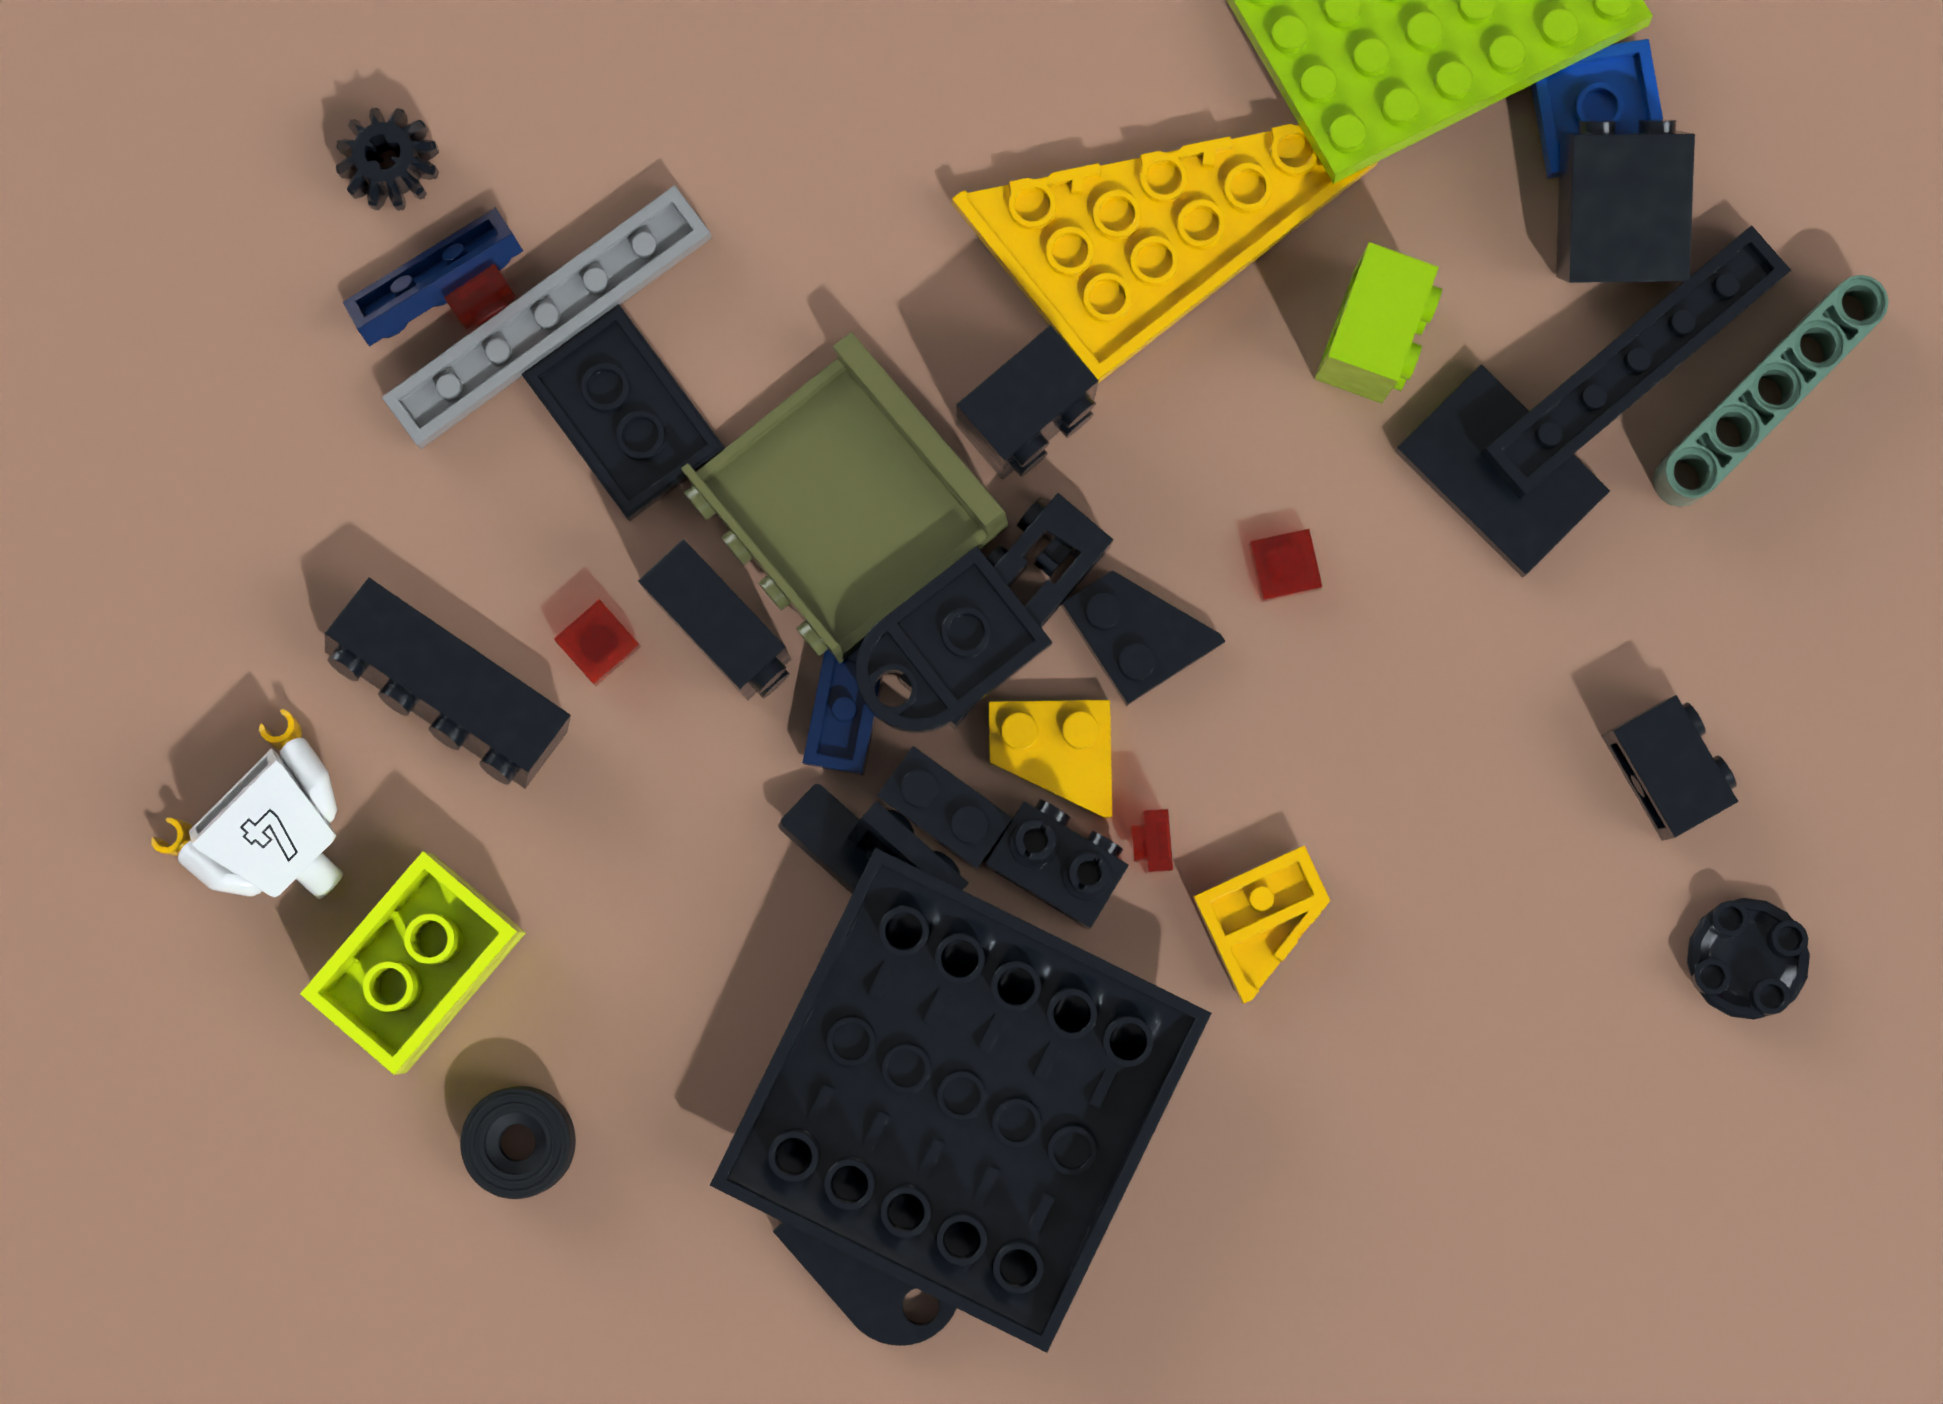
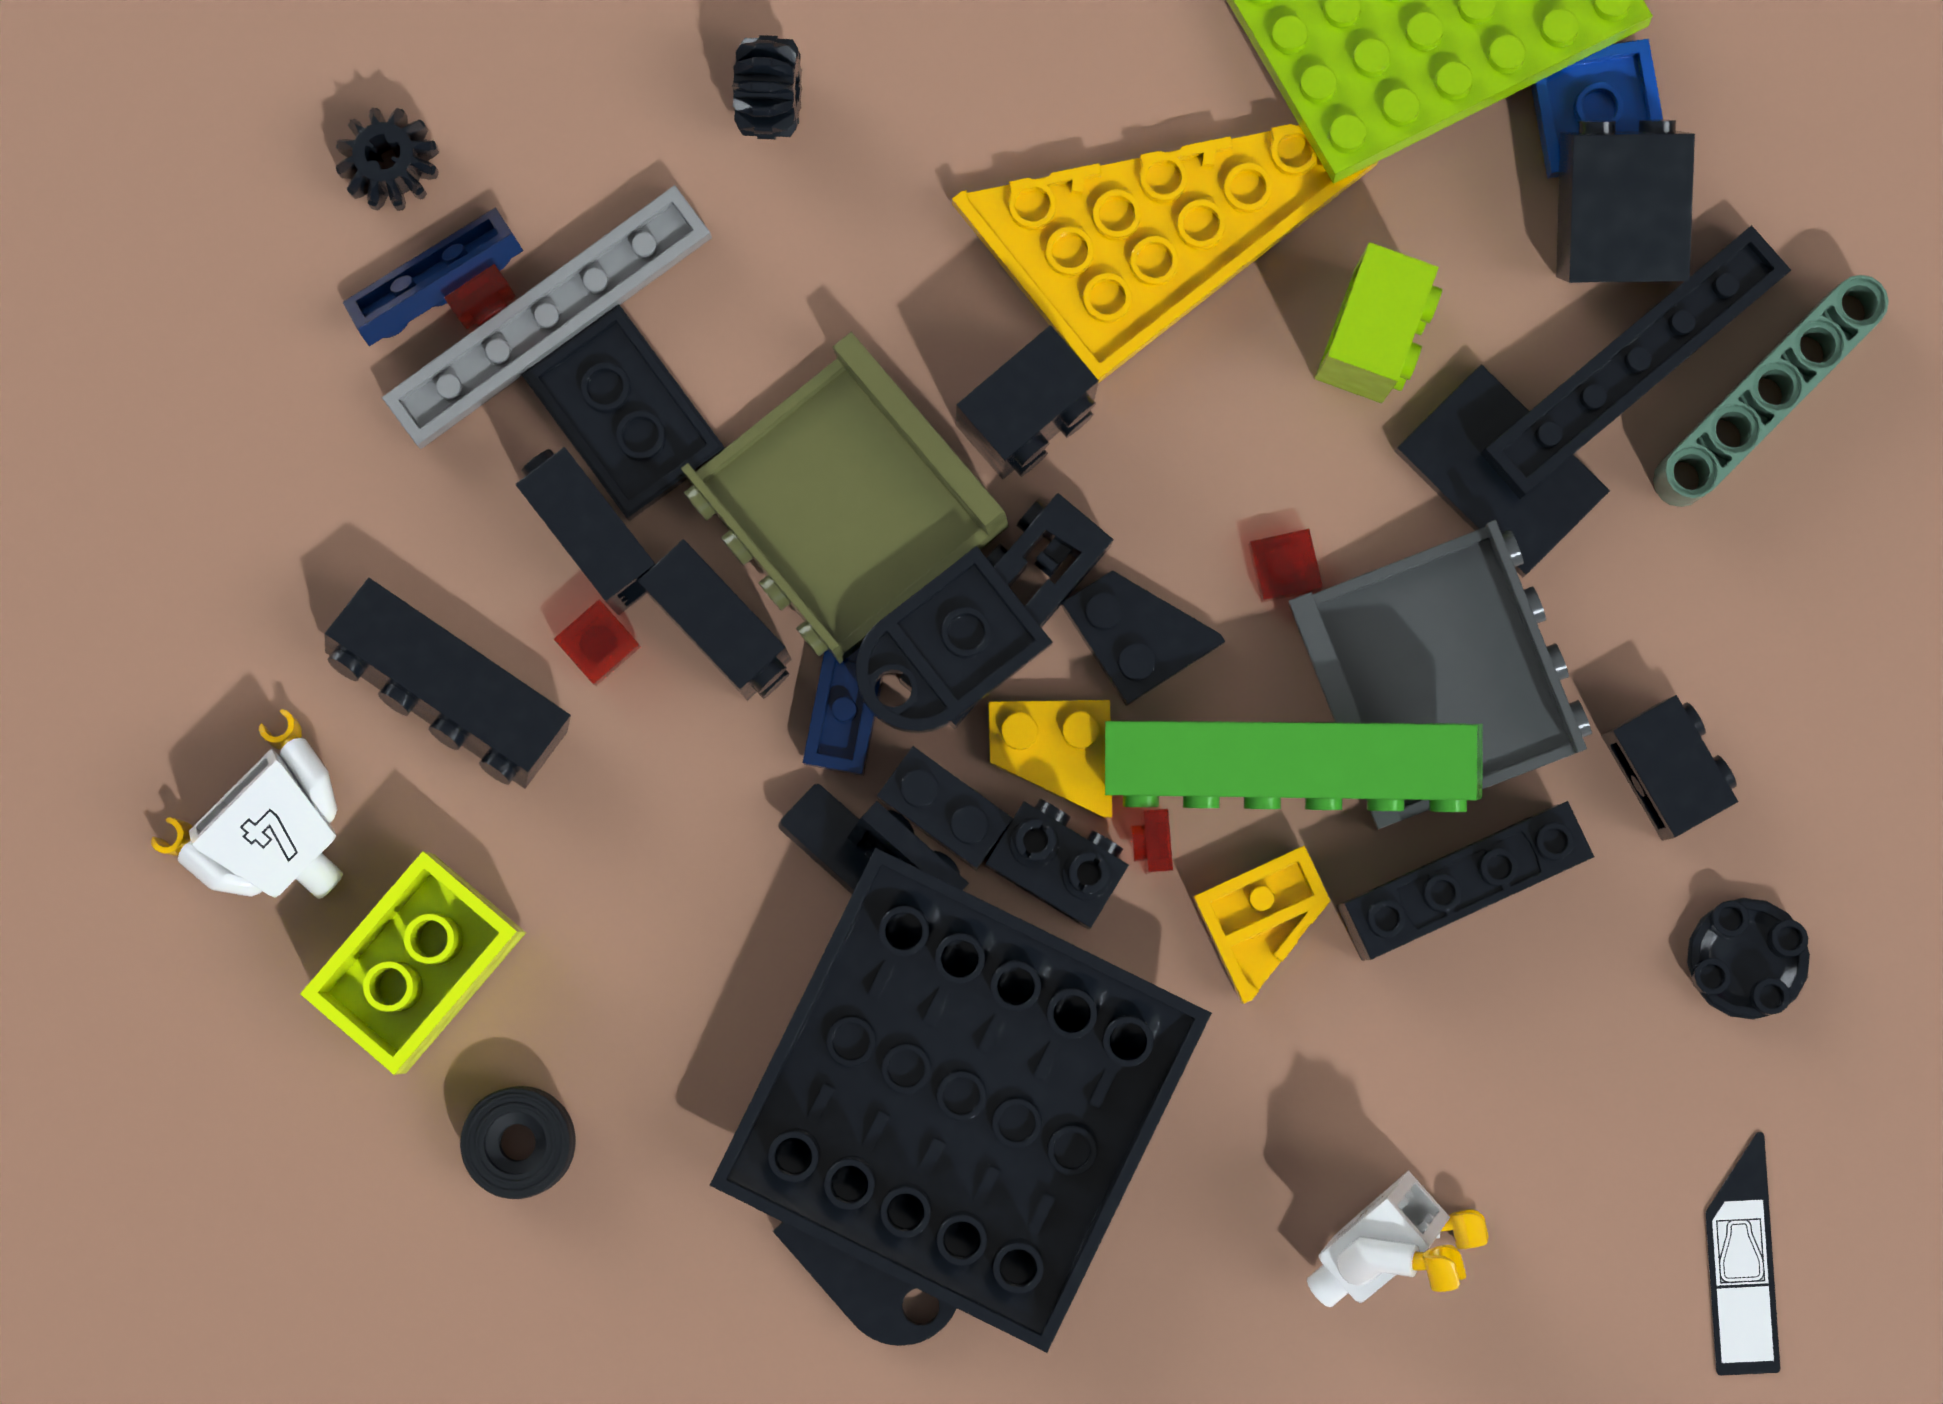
(586, 527): none -> black brick
(767, 87): none -> black gear
(1294, 761): none -> bright green brick
(1392, 1241): none -> white torso
(1446, 644): none -> dark grey panel
(1465, 881): none -> black brick
(1743, 1269): none -> sticker

